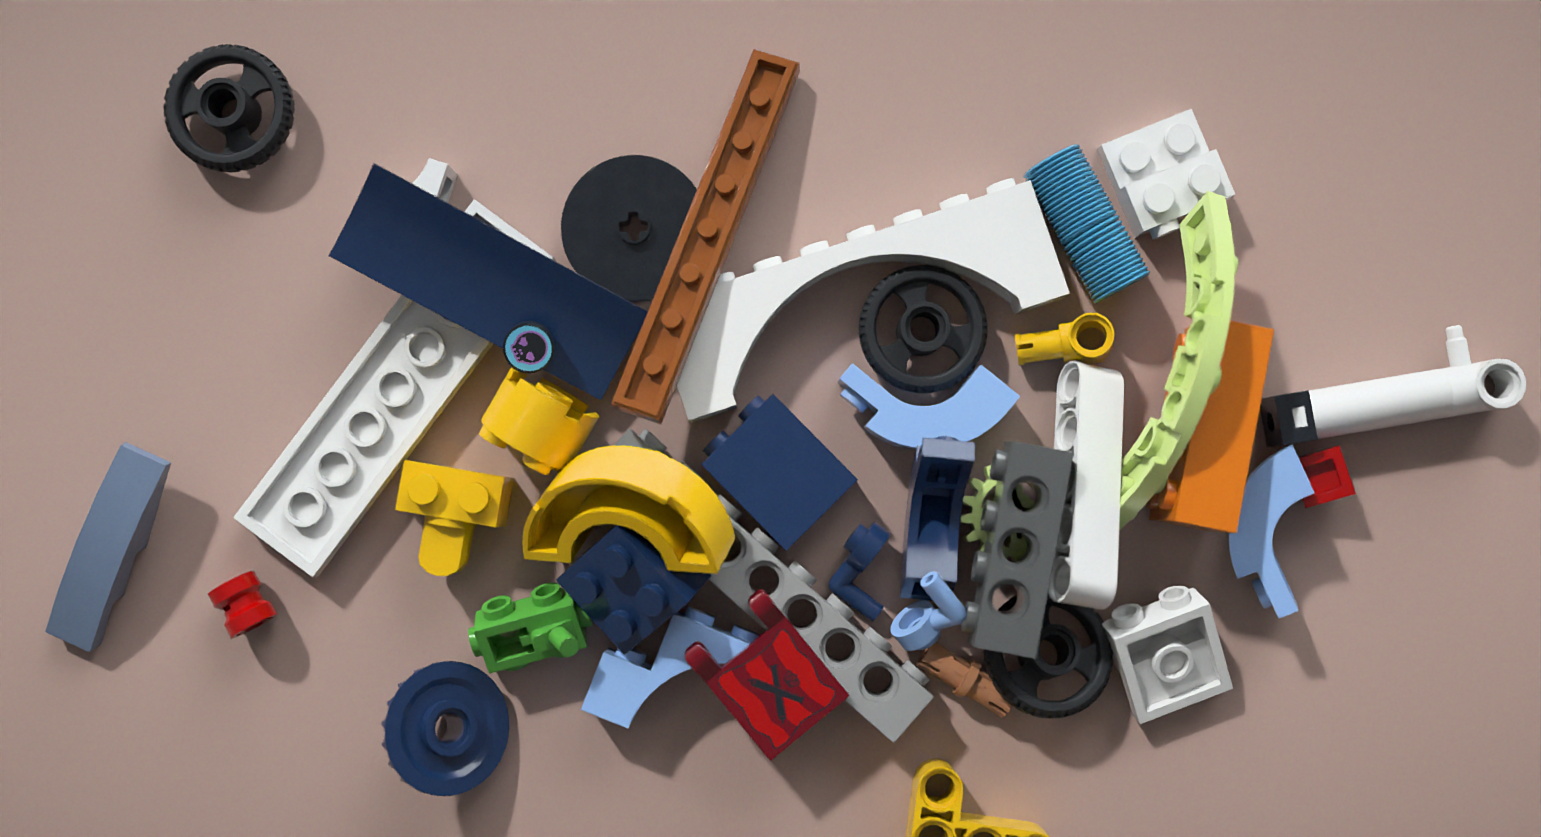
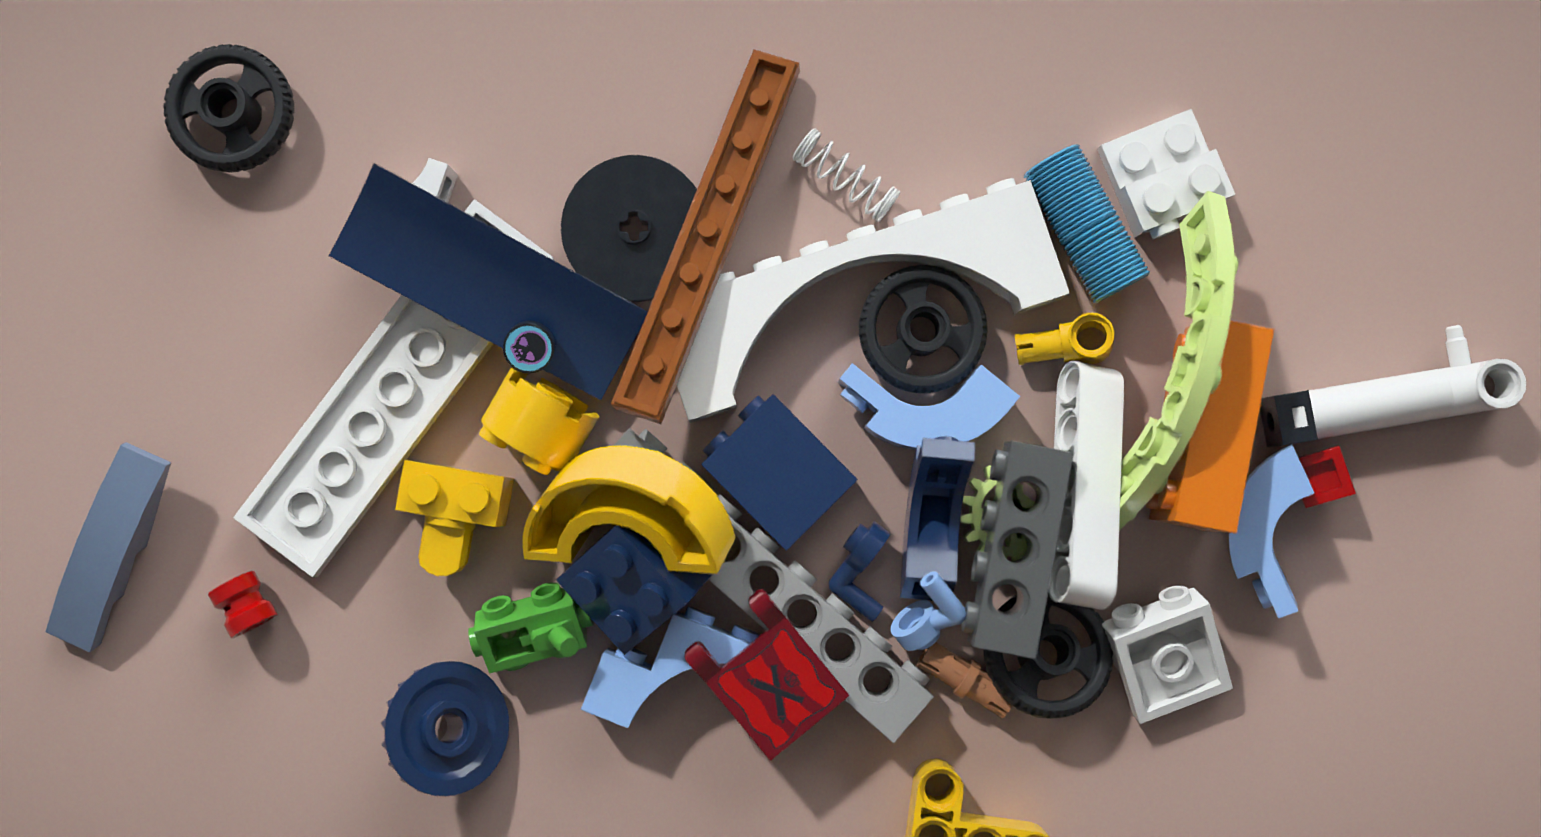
(808, 144): none -> white piece

